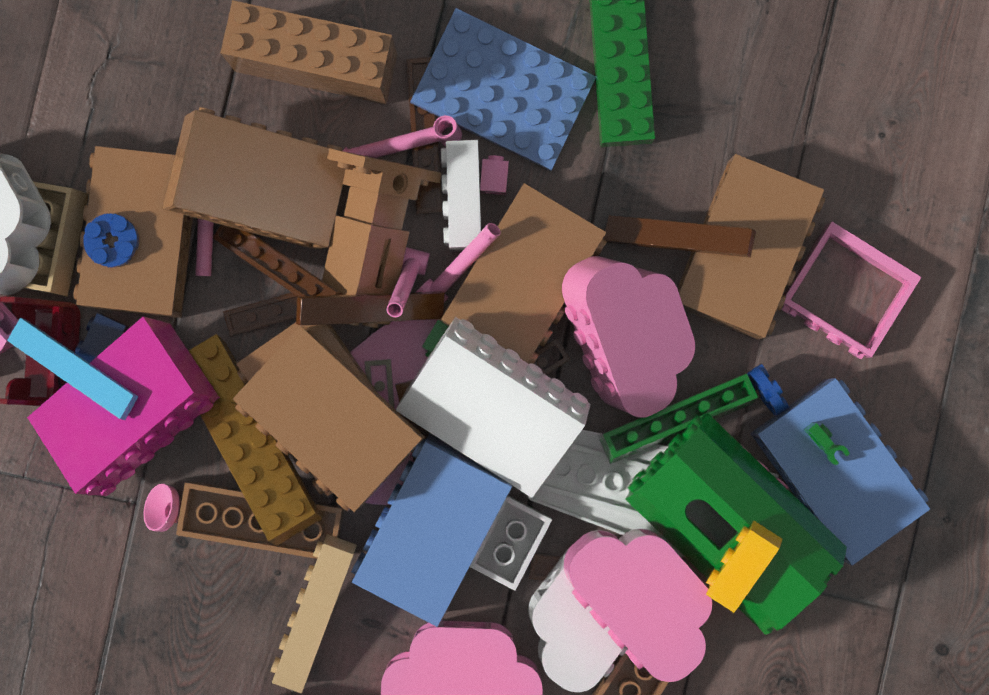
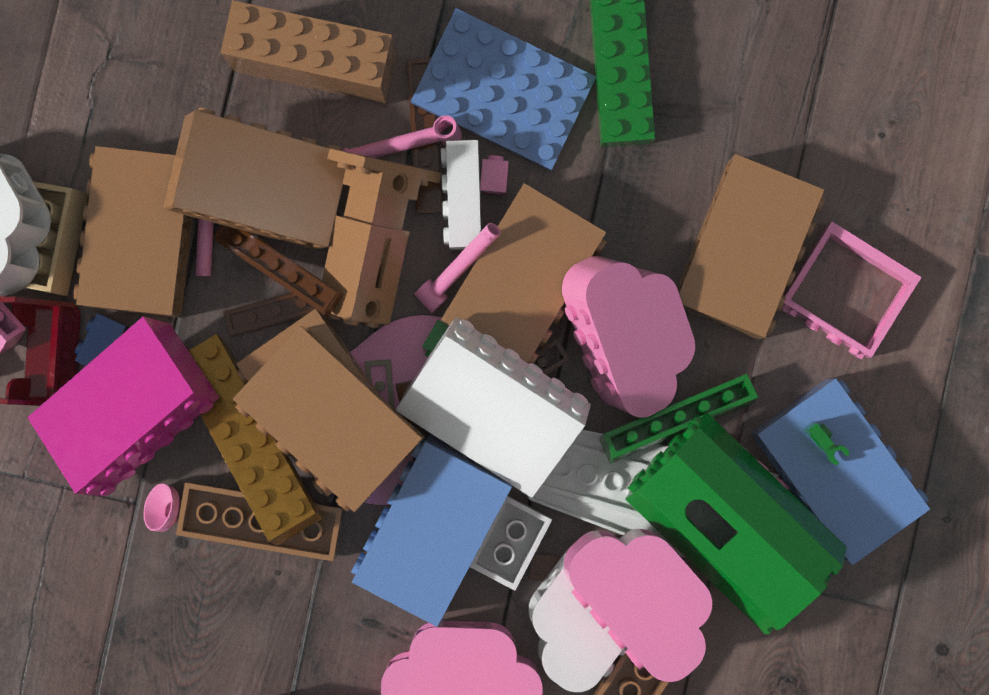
(73, 369): medium azure tile -> none
(119, 227): blue plate -> none
(313, 614): tan brick -> none
(366, 308): reddish brown tile -> none
(414, 263): bright pink piece -> none
(680, 236): reddish brown tile -> none
(743, 565): yellow brick -> none
(768, 390): blue plate -> none

